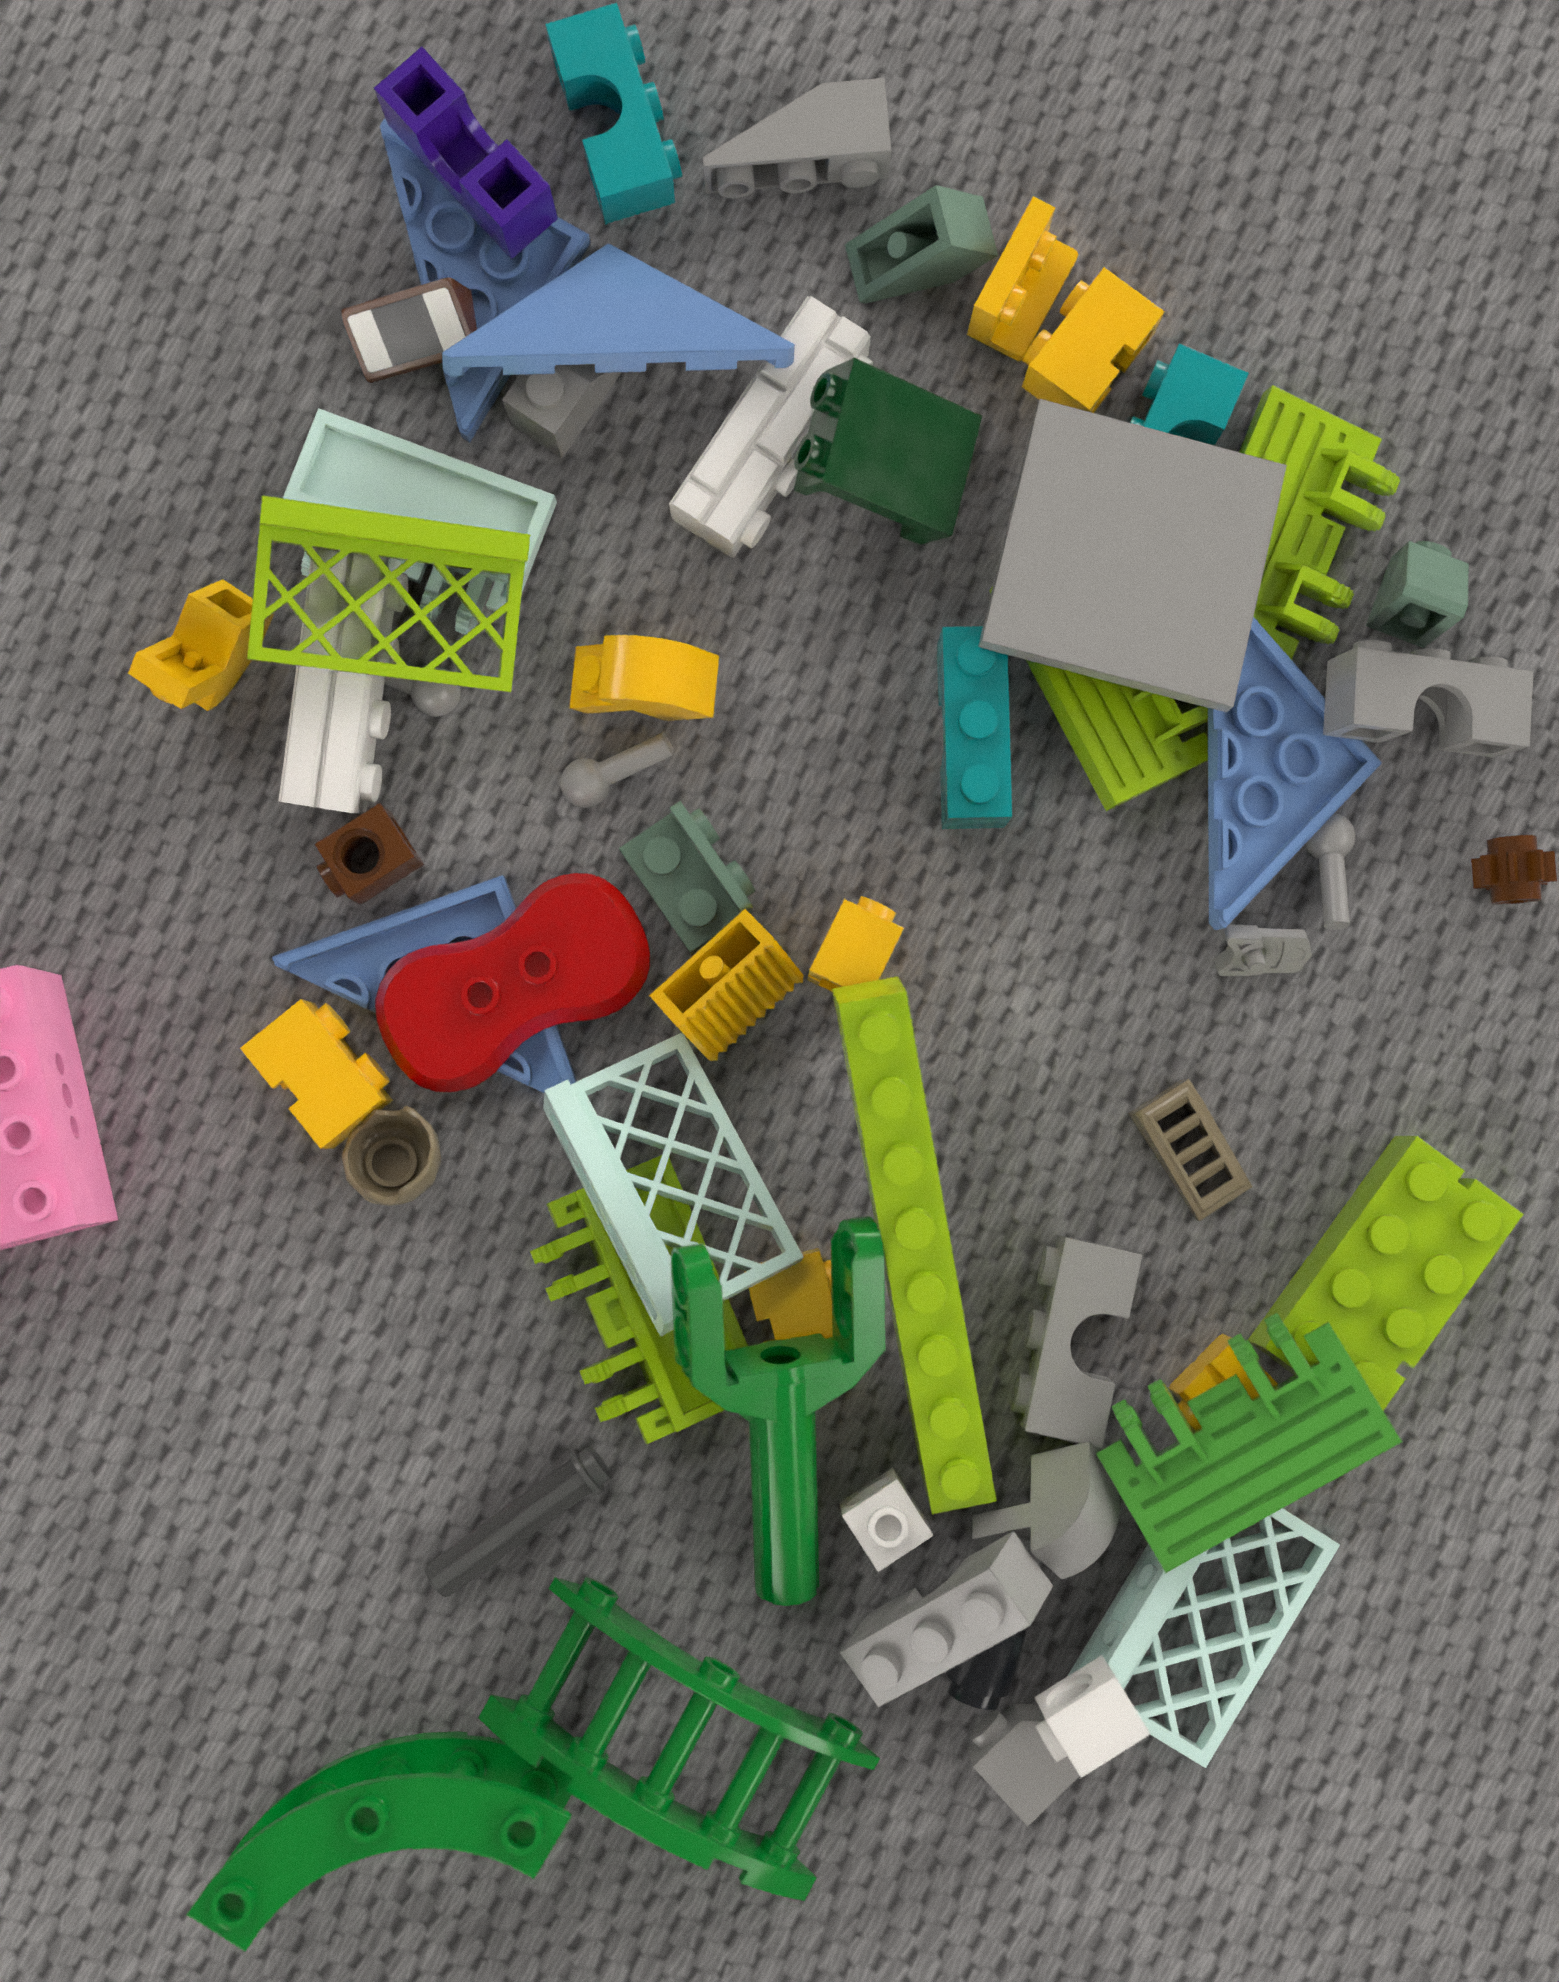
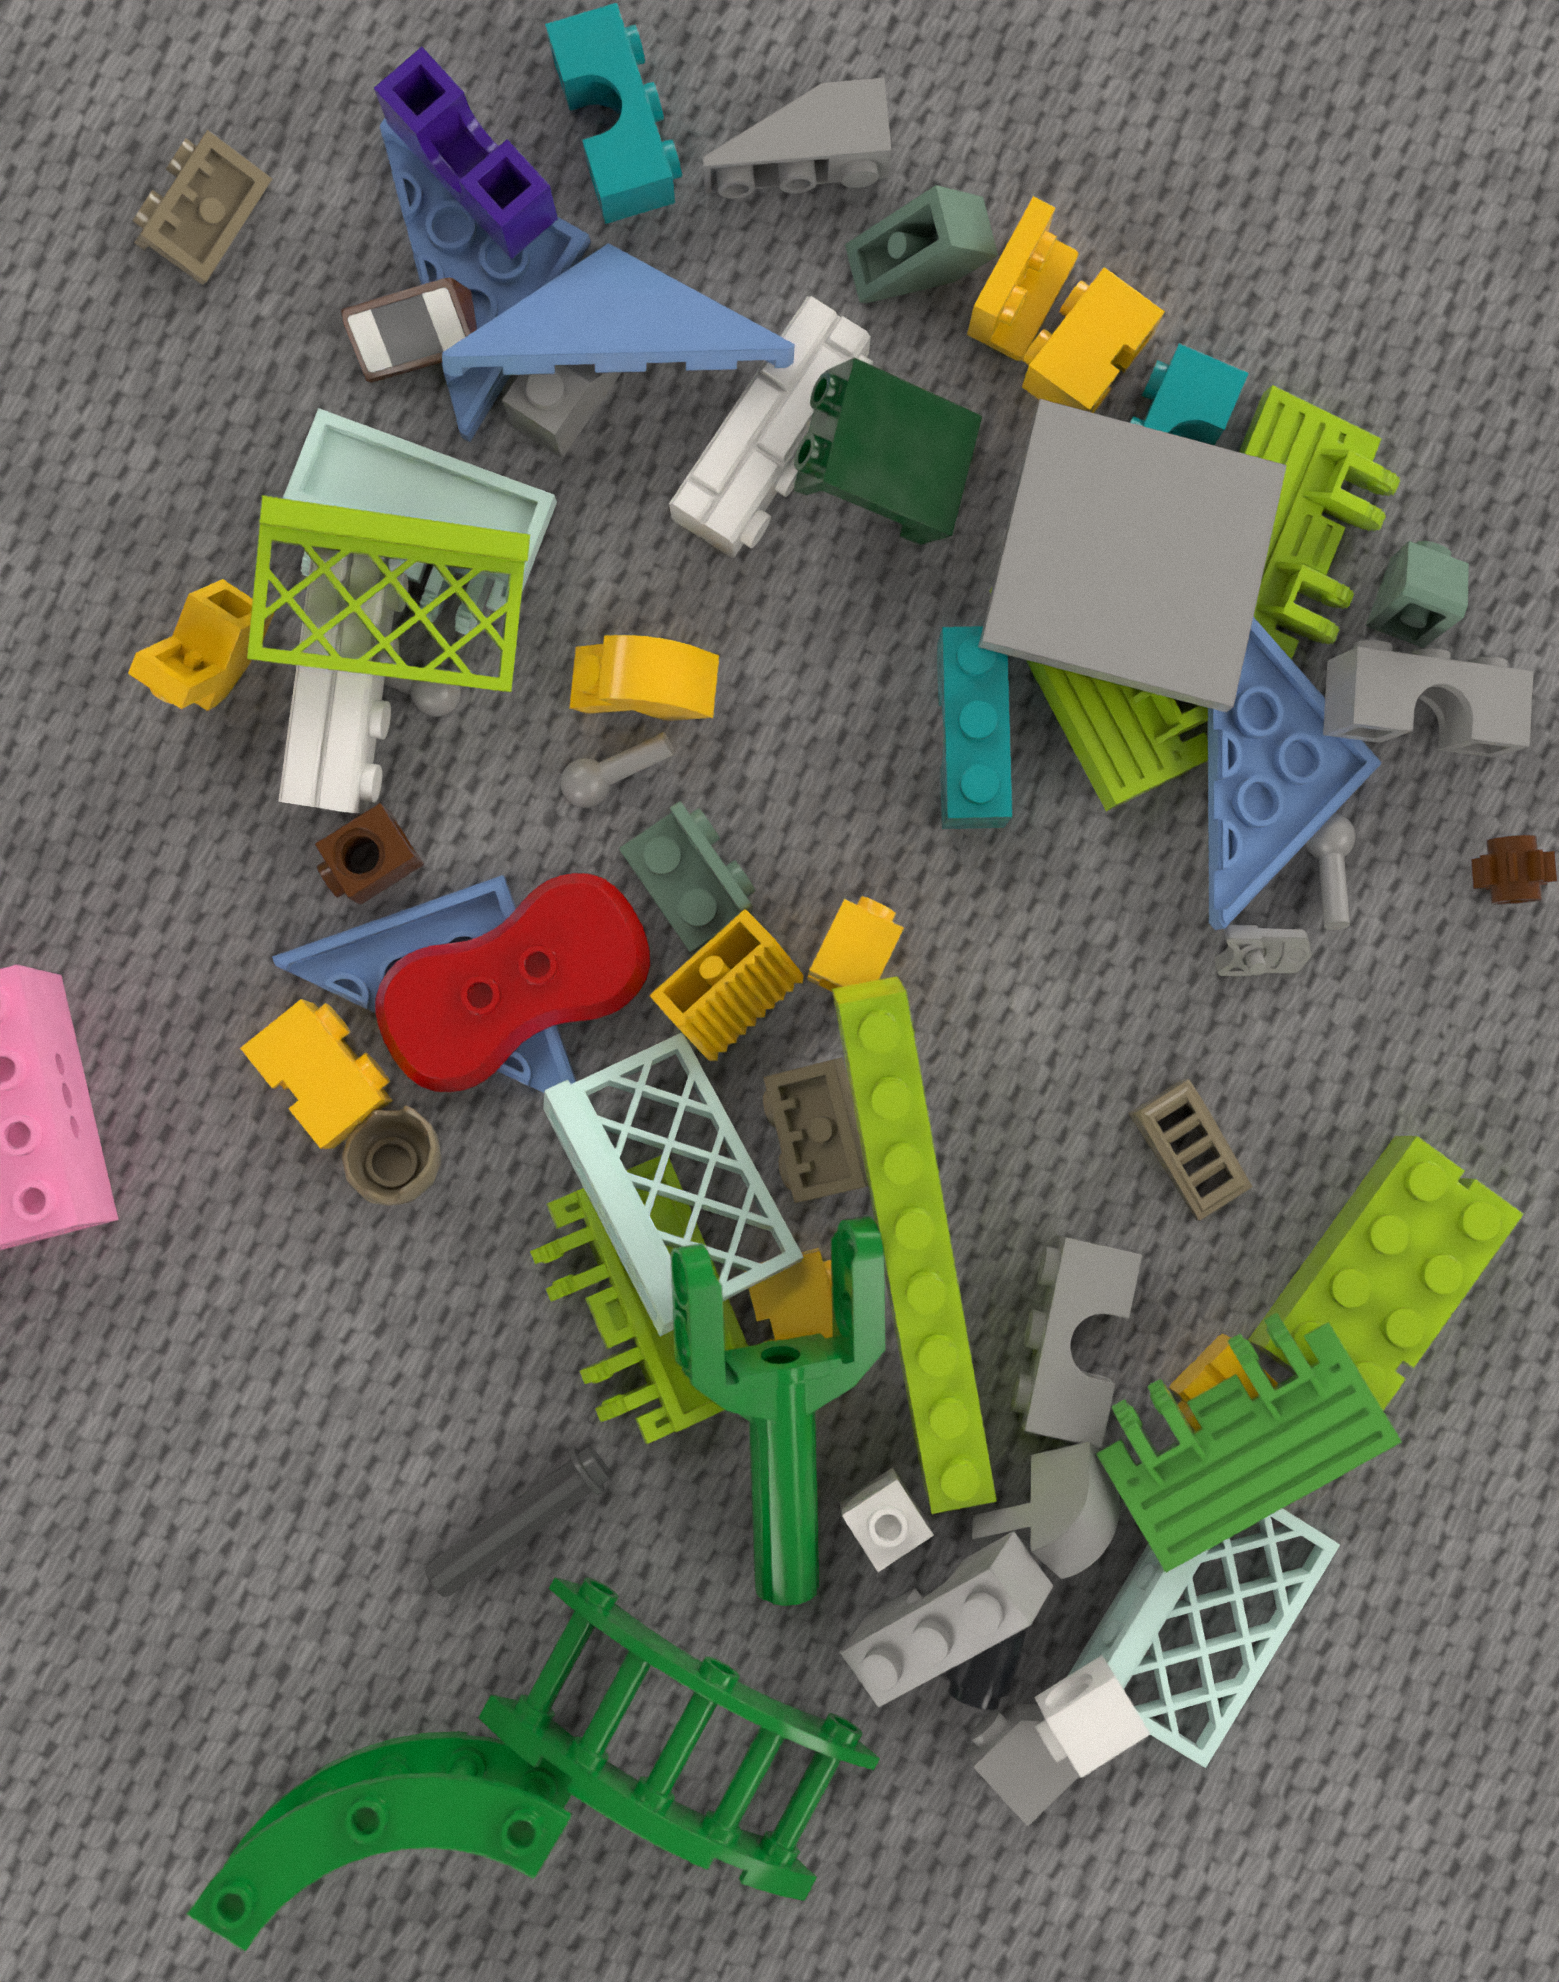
(202, 207): none -> dark tan bracket
(815, 1130): none -> dark tan bracket

